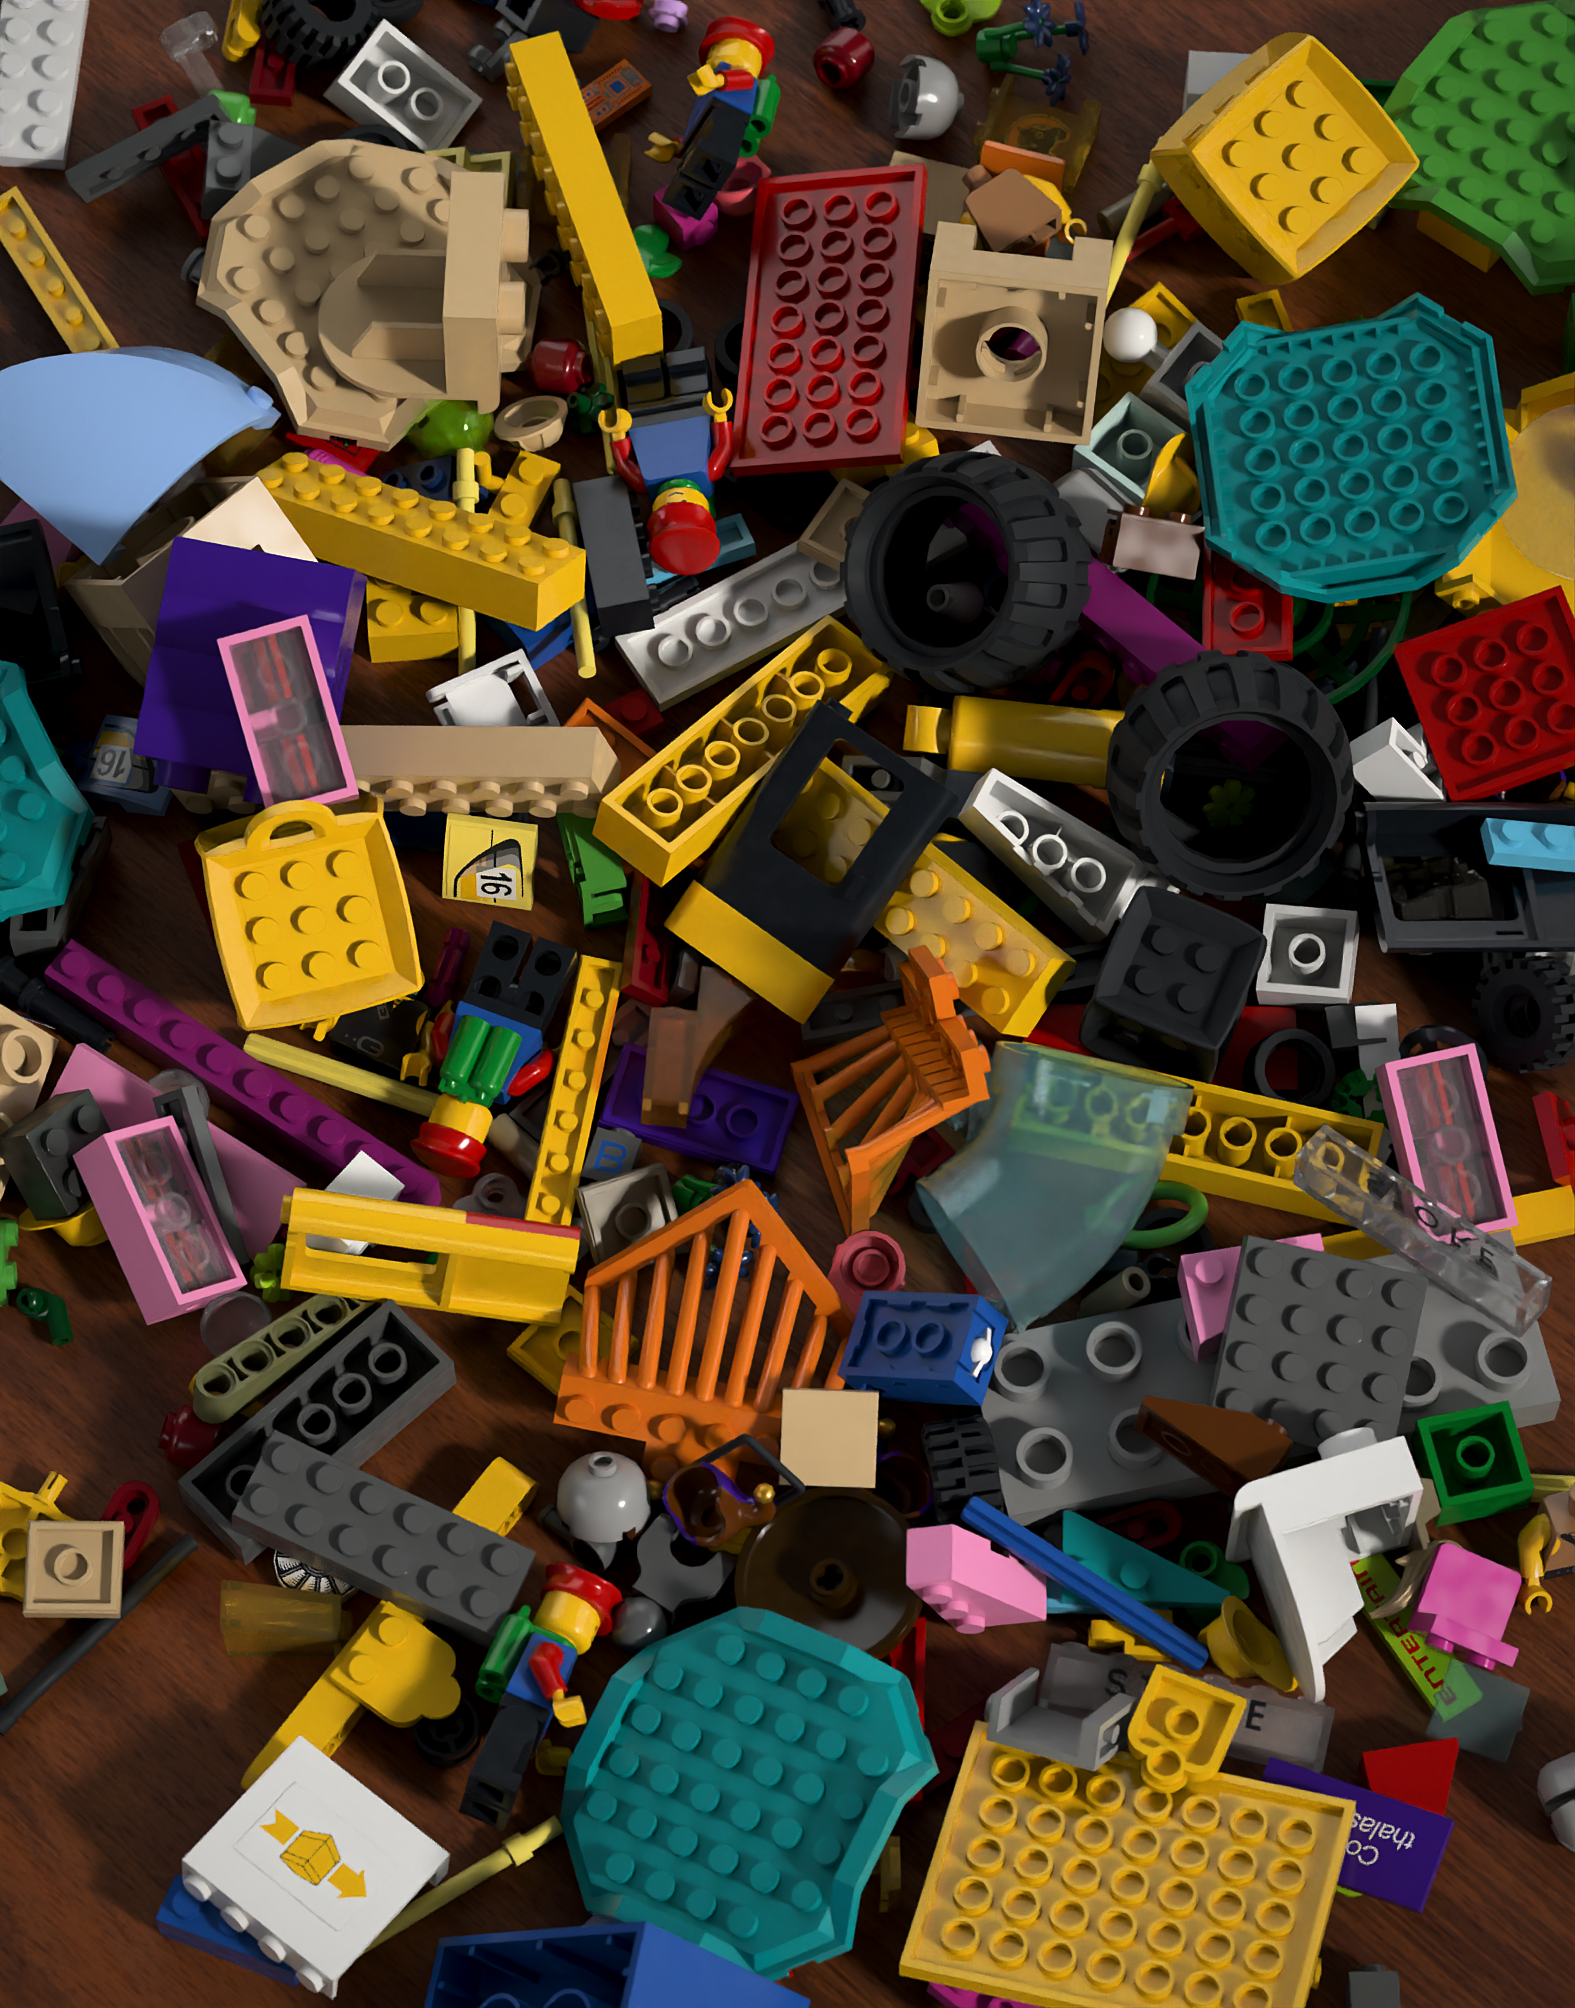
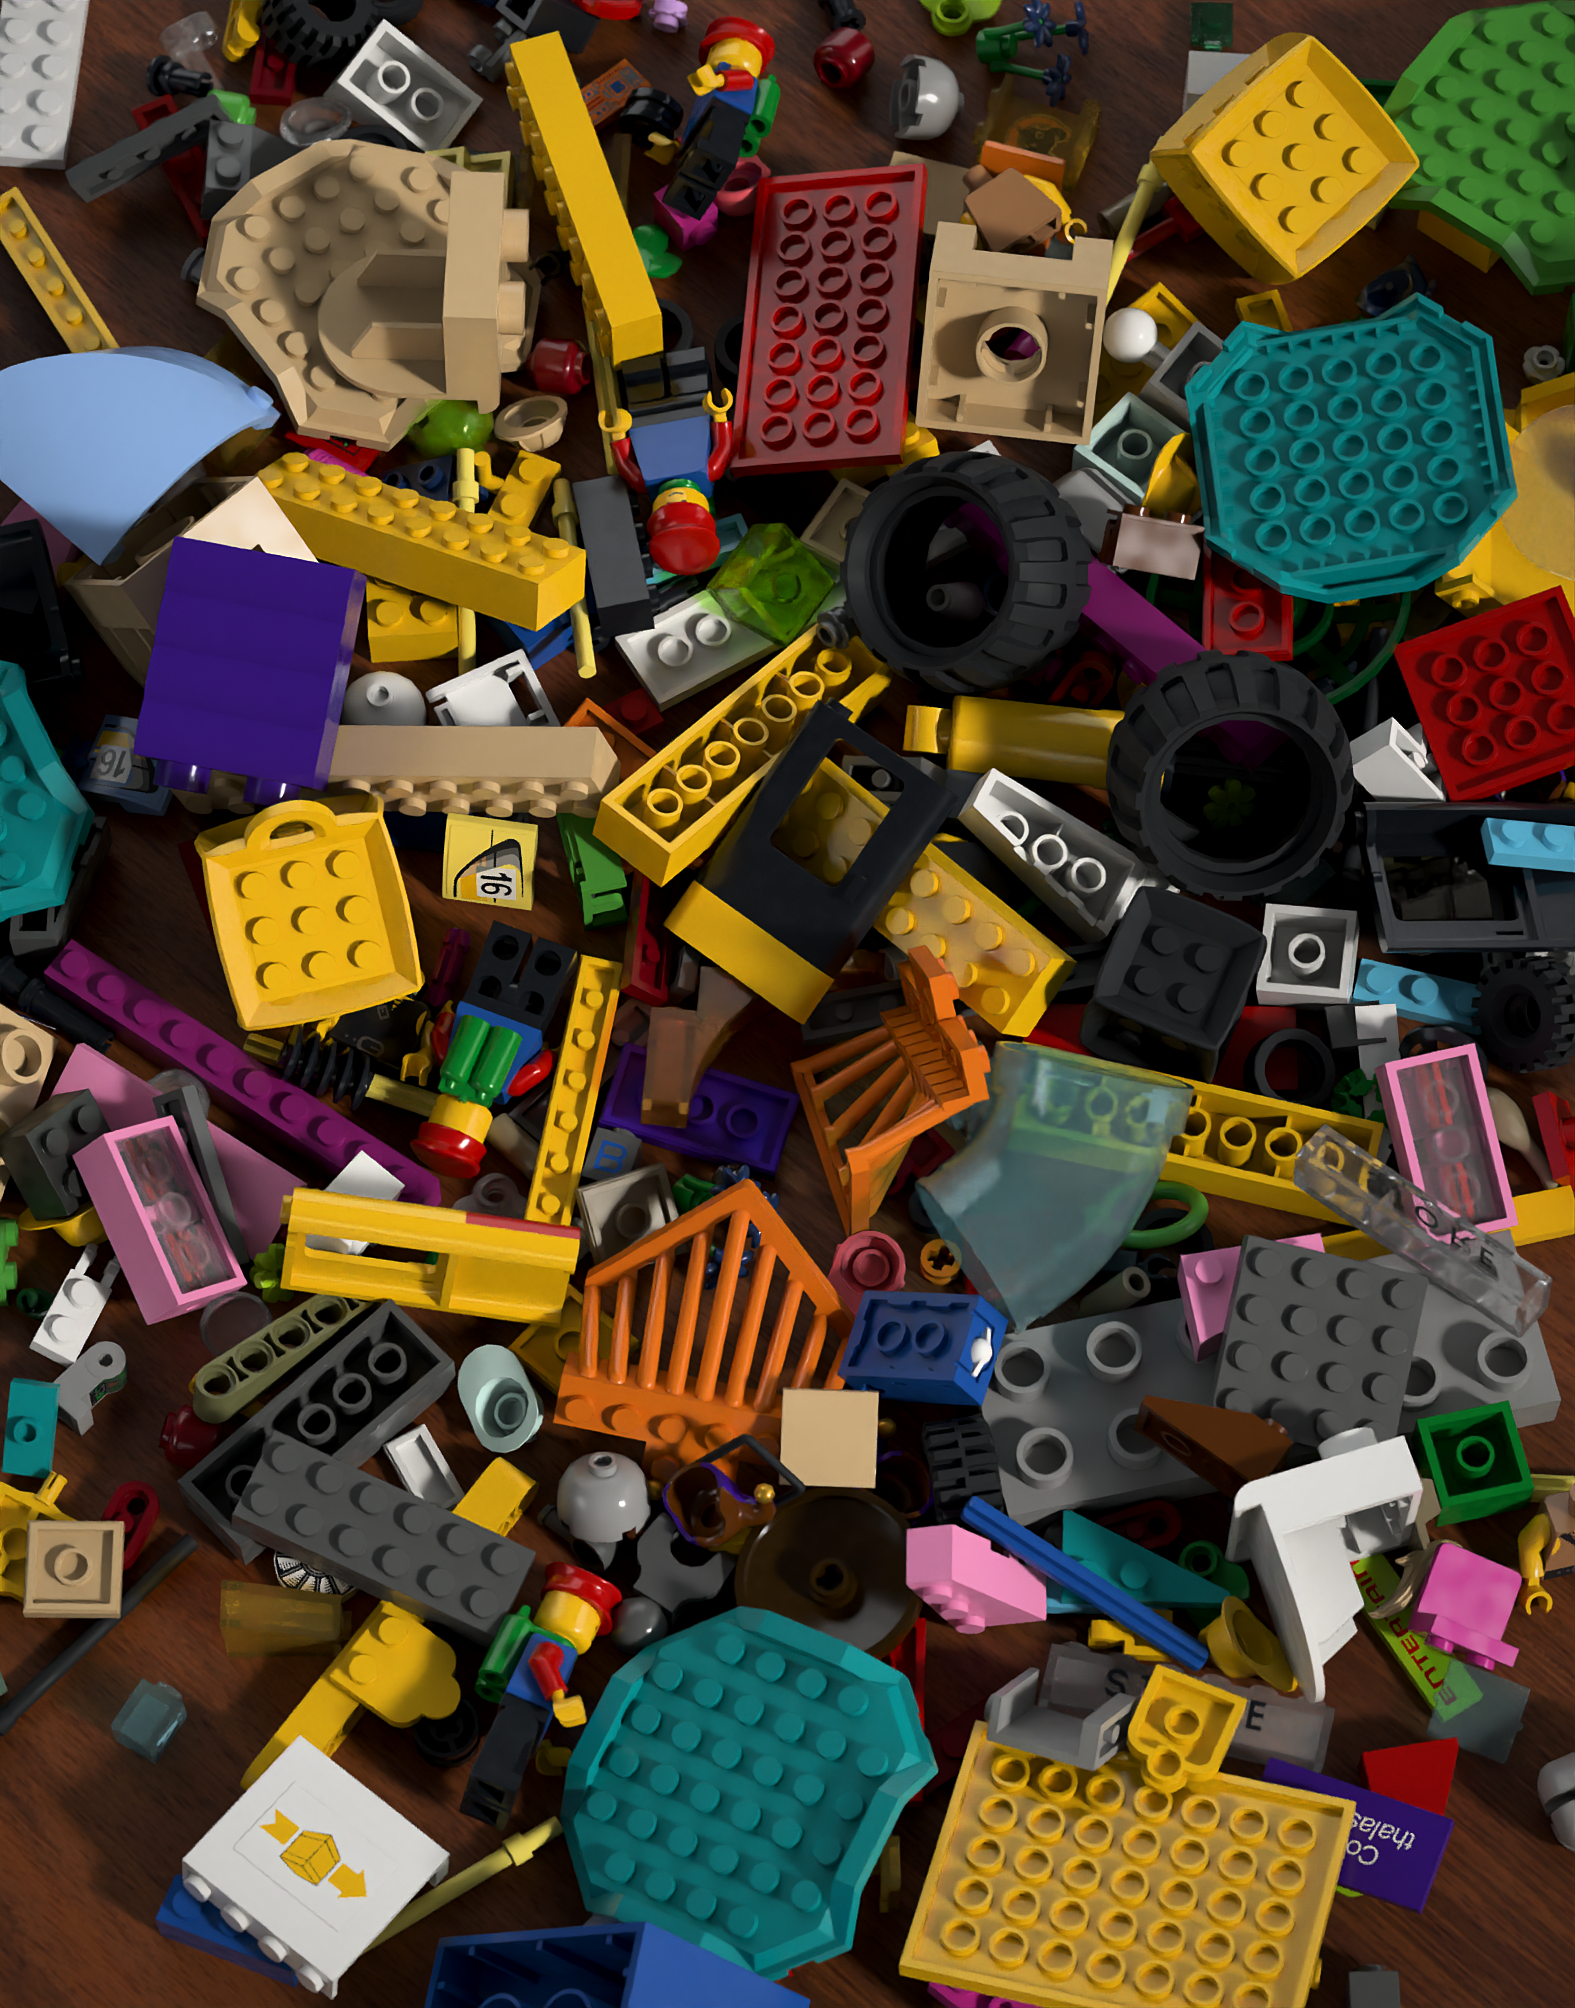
(31, 1427): none -> teal plate
(74, 1310): none -> white hinge
(88, 1381): none -> light grey leg
(149, 1719): none -> clear light blue brick
(172, 78): none -> black pin
(288, 714): clear brick -> none
(315, 121): none -> clear piece
(325, 1066): none -> black piece
(383, 700): none -> white cylinder
(423, 1468): none -> white tile
(499, 1399): none -> light aqua piece
(586, 407): dark green plant -> none
(649, 112): none -> black wheel
(771, 584): none -> clear neon green slope
(835, 628): none -> dark grey plate
(936, 1277): none -> orange bush
(1211, 25): none -> clear green plate
(1394, 287): none -> dark blue hat
(1418, 995): none -> medium azure plate
(1515, 1133): none -> dark tan piece
(1539, 373): none -> white plate

